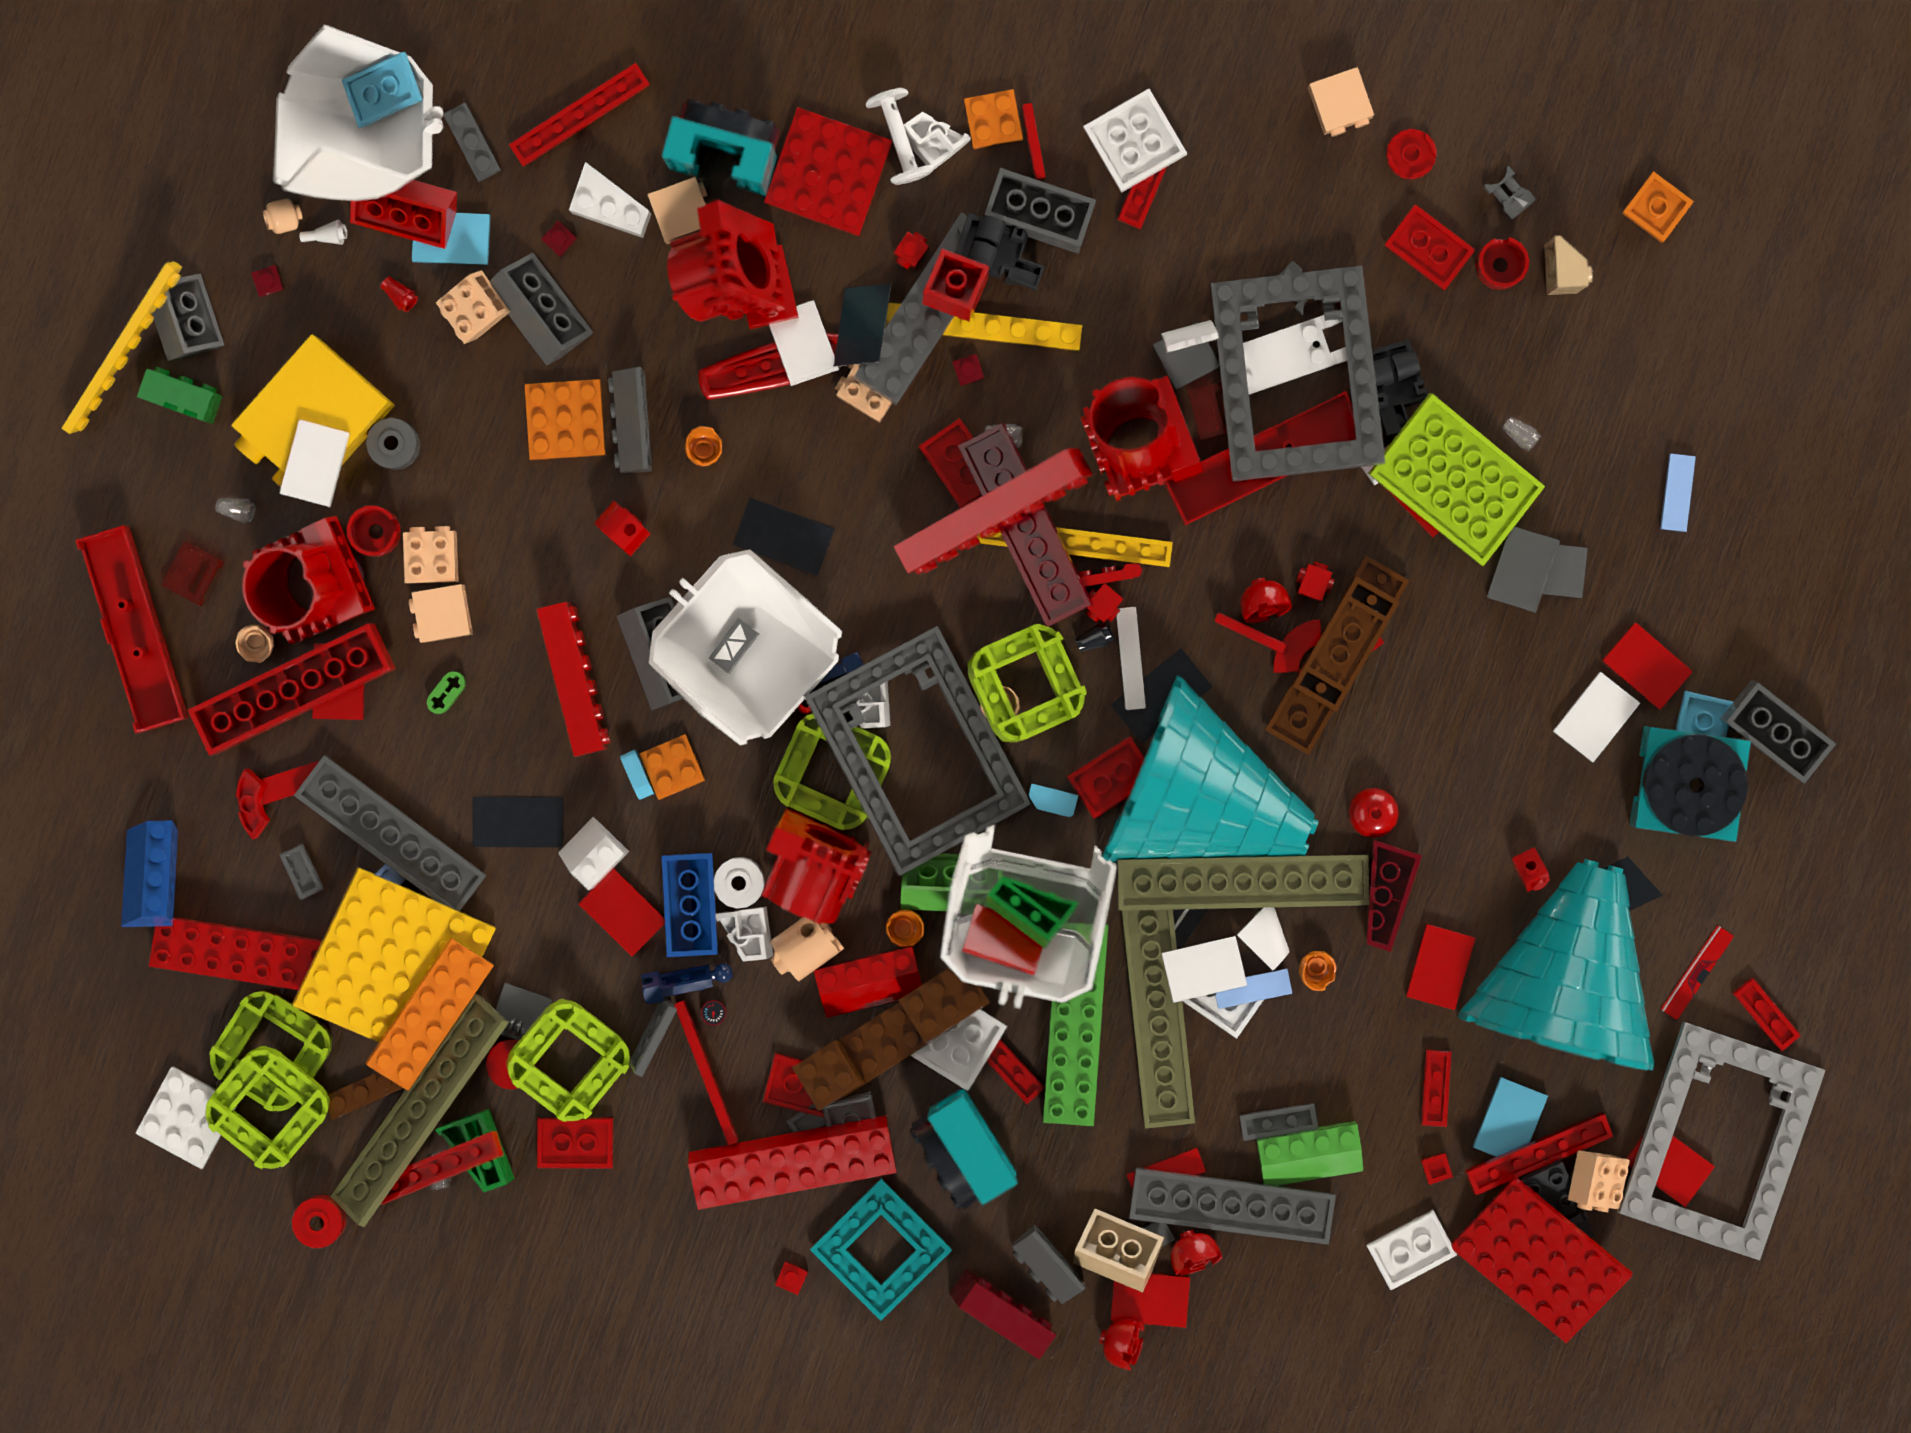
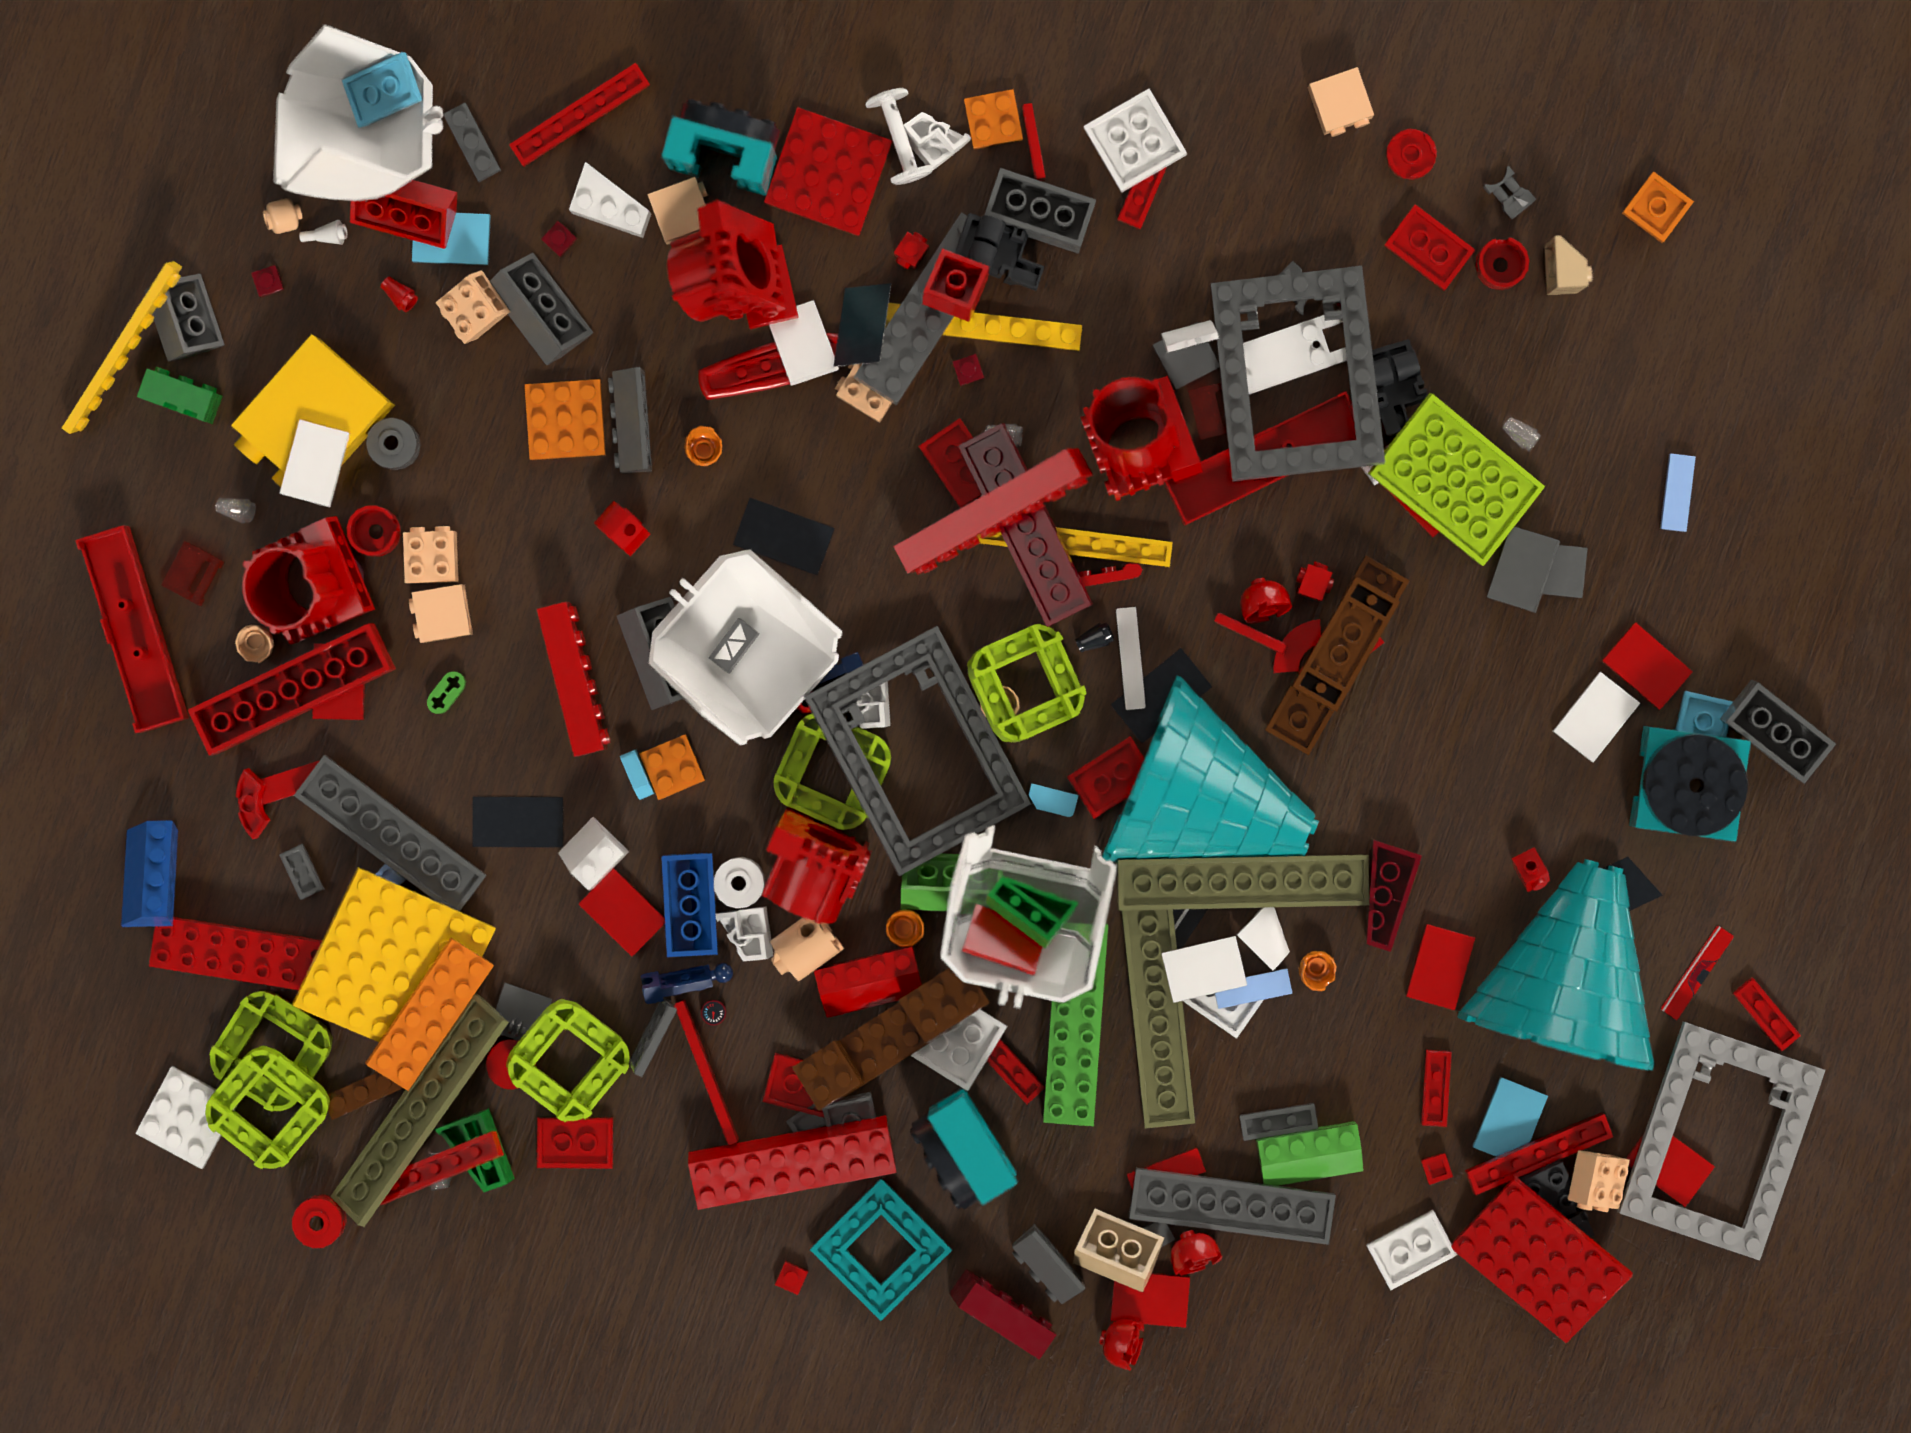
(1104, 604): red brick -> none
(1373, 812): red cylinder -> none

